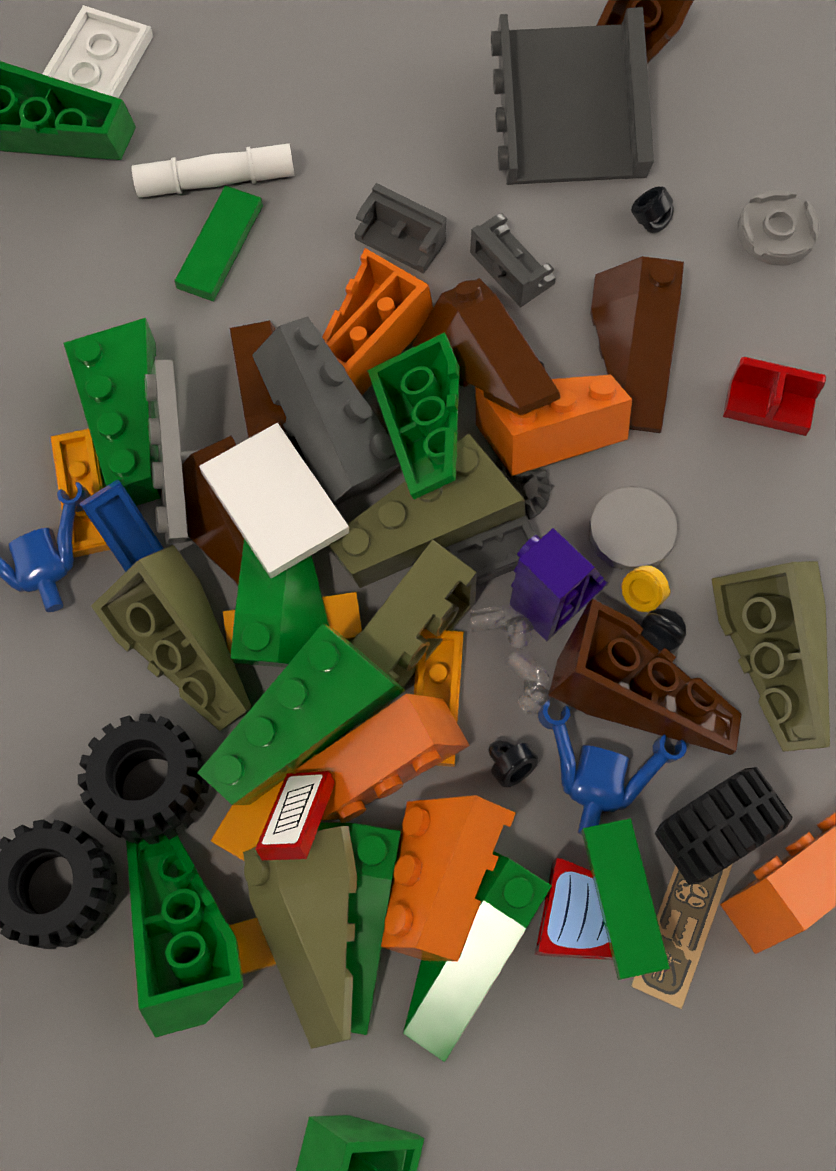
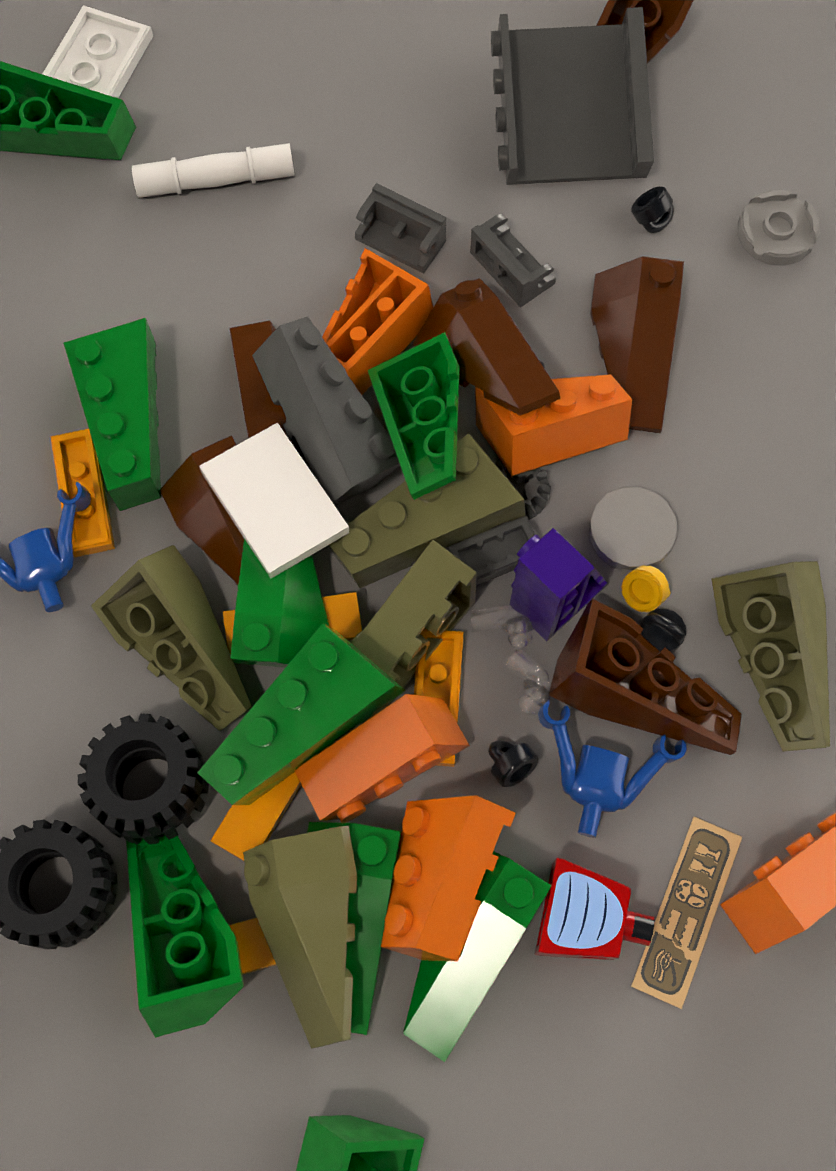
(121, 524): blue tile -> none
(168, 469): light grey plate -> none
(219, 243): green tile -> none
(295, 816): tile -> none
(625, 899): green tile -> none
(723, 825): black tyre -> none
(773, 395): red panel -> none

